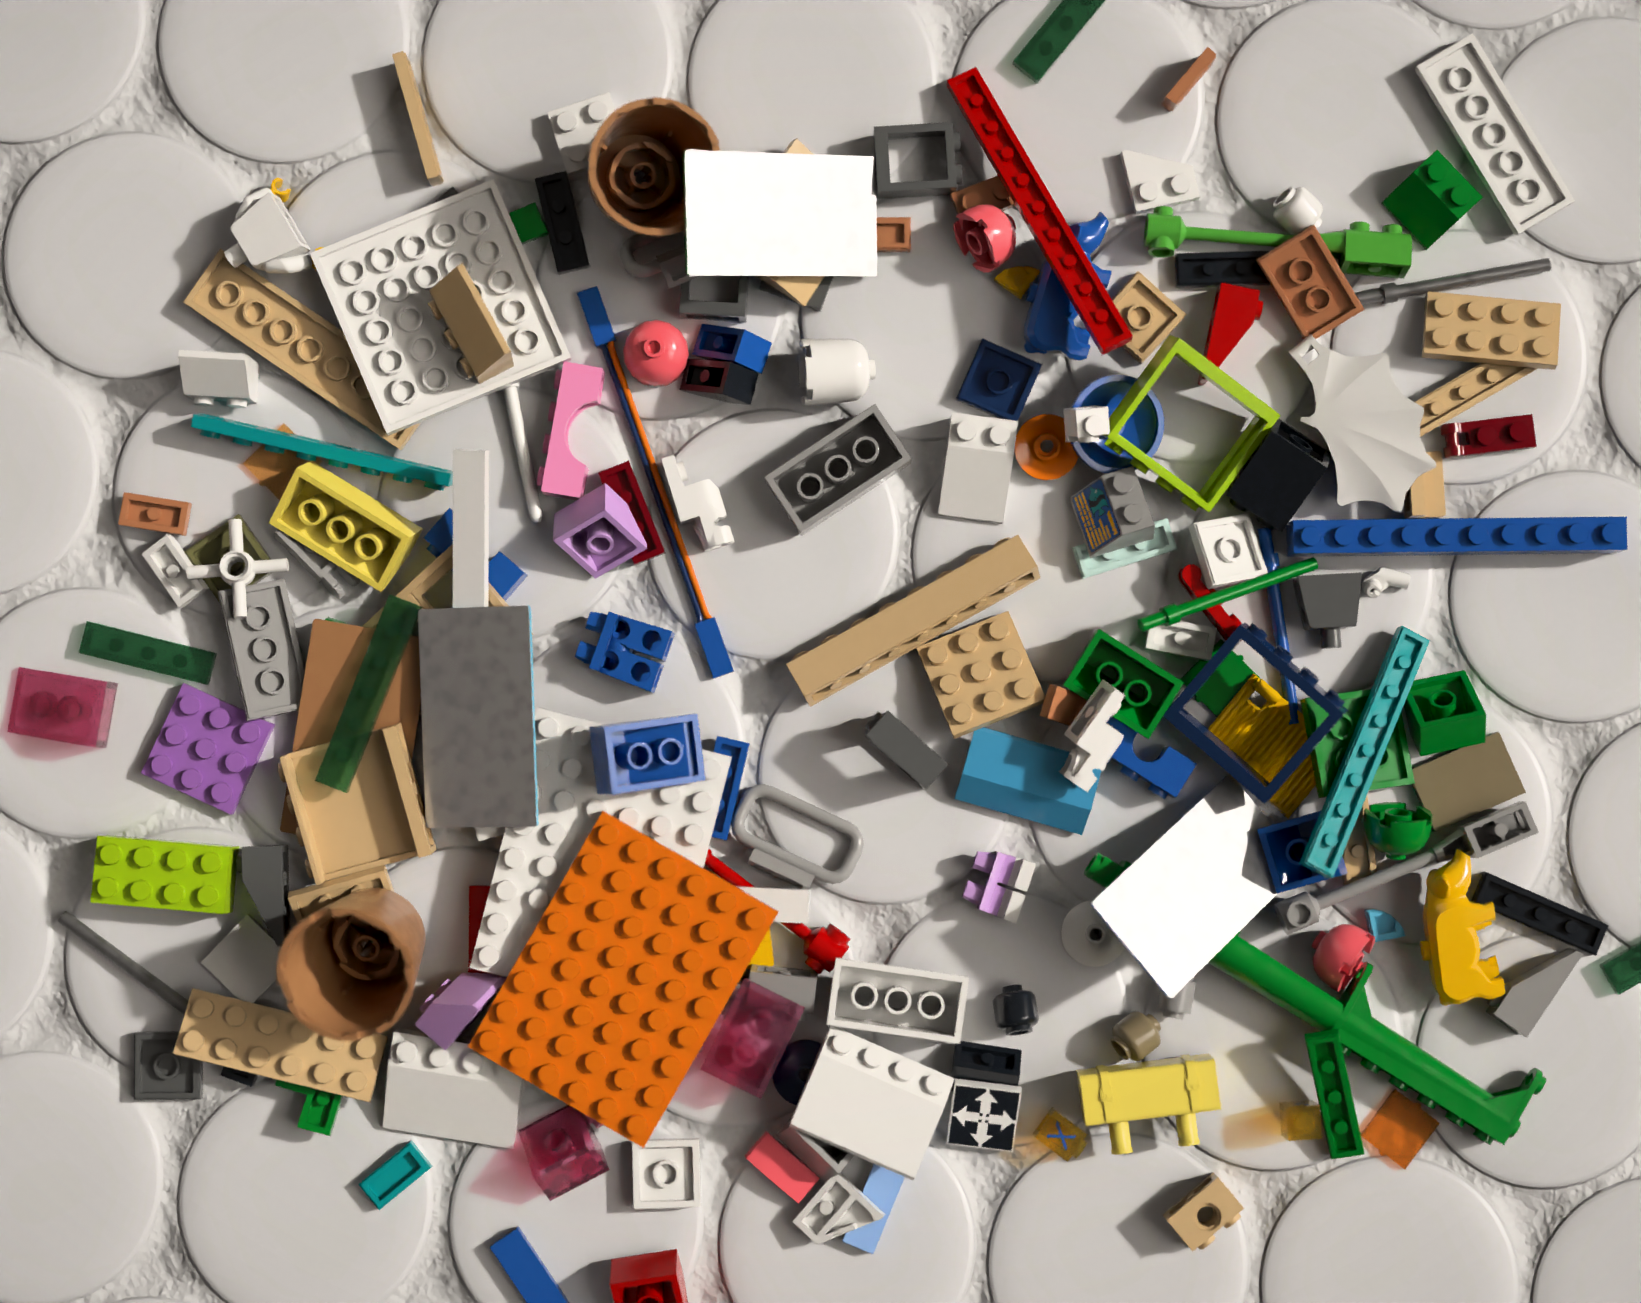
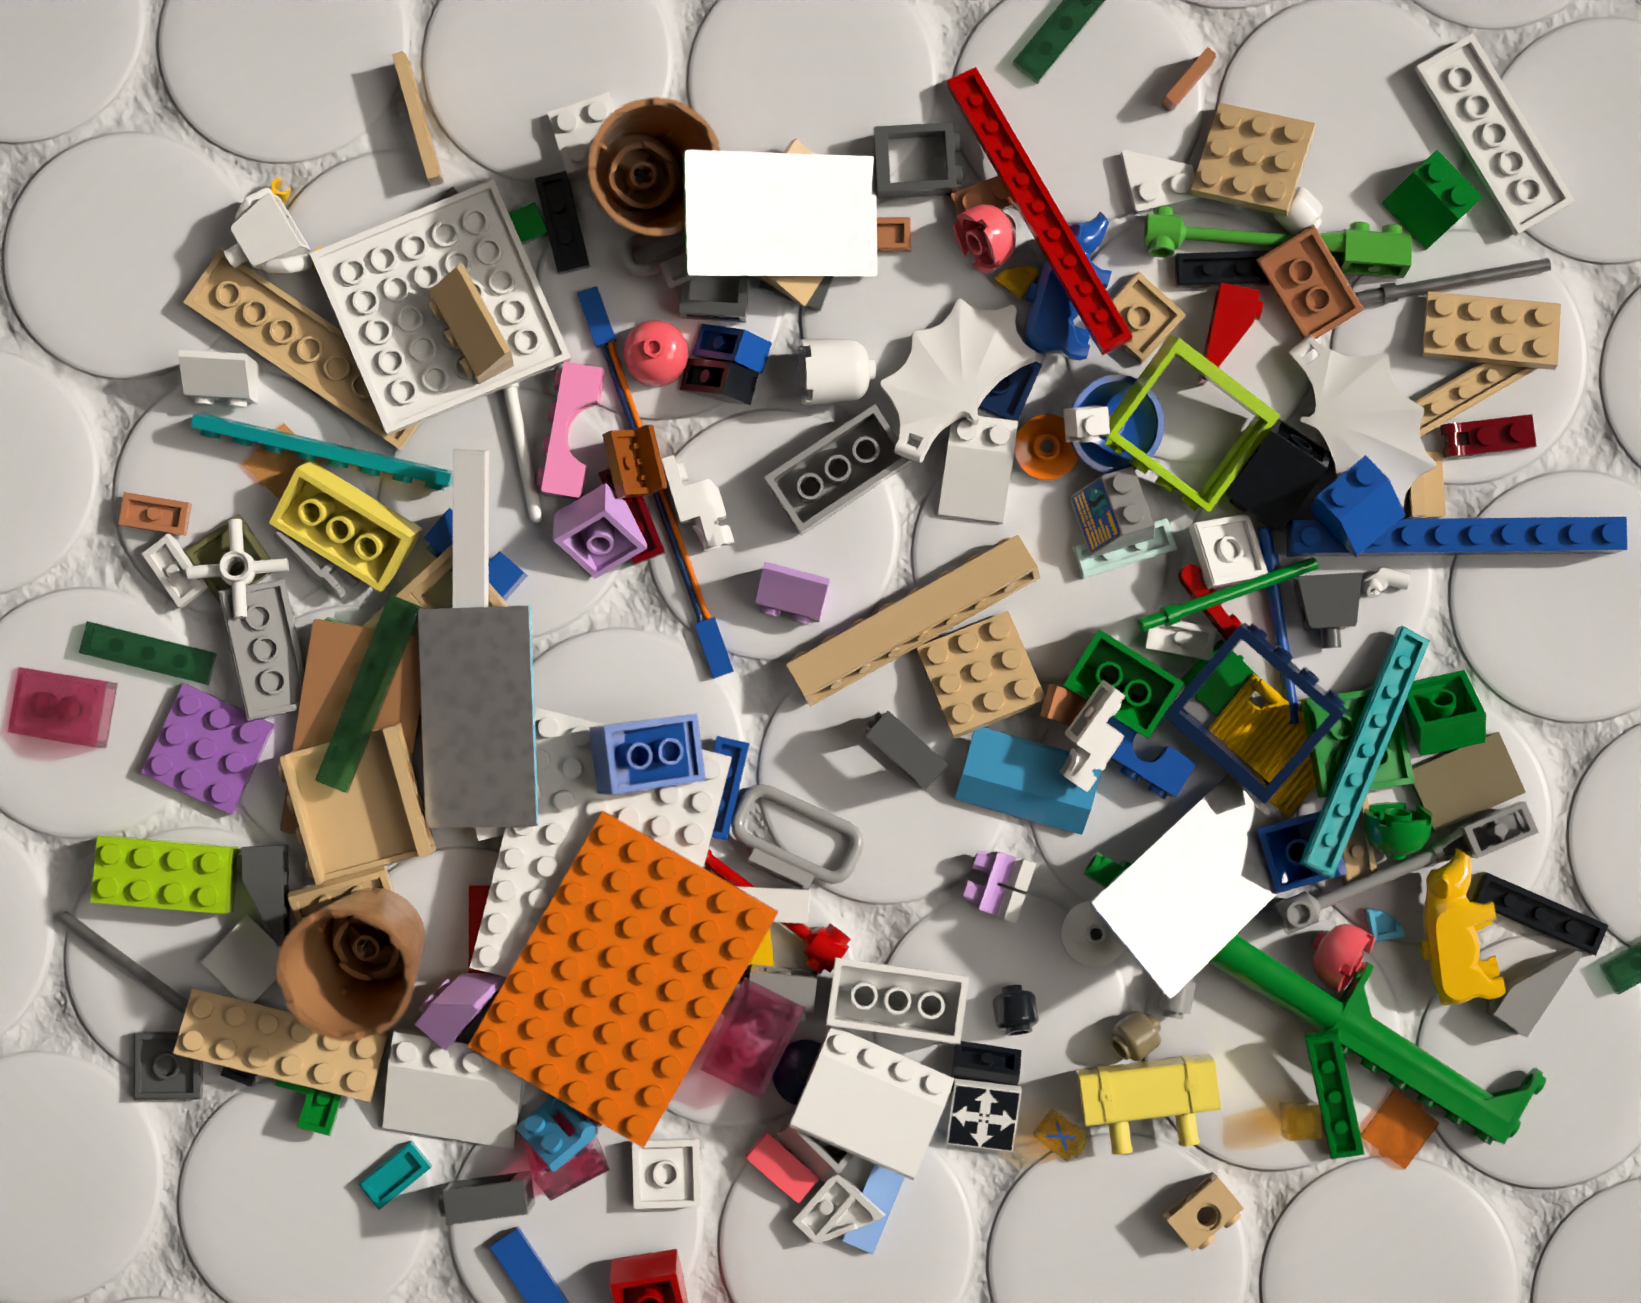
(487, 1198): none -> dark grey window
(549, 1139): none -> dark azure plate
(616, 646): blue hips -> none
(635, 462): none -> dark orange bracket
(792, 593): none -> lavender slope
(953, 372): none -> white animal
(1253, 159): none -> tan plate
(1359, 506): none -> blue slope

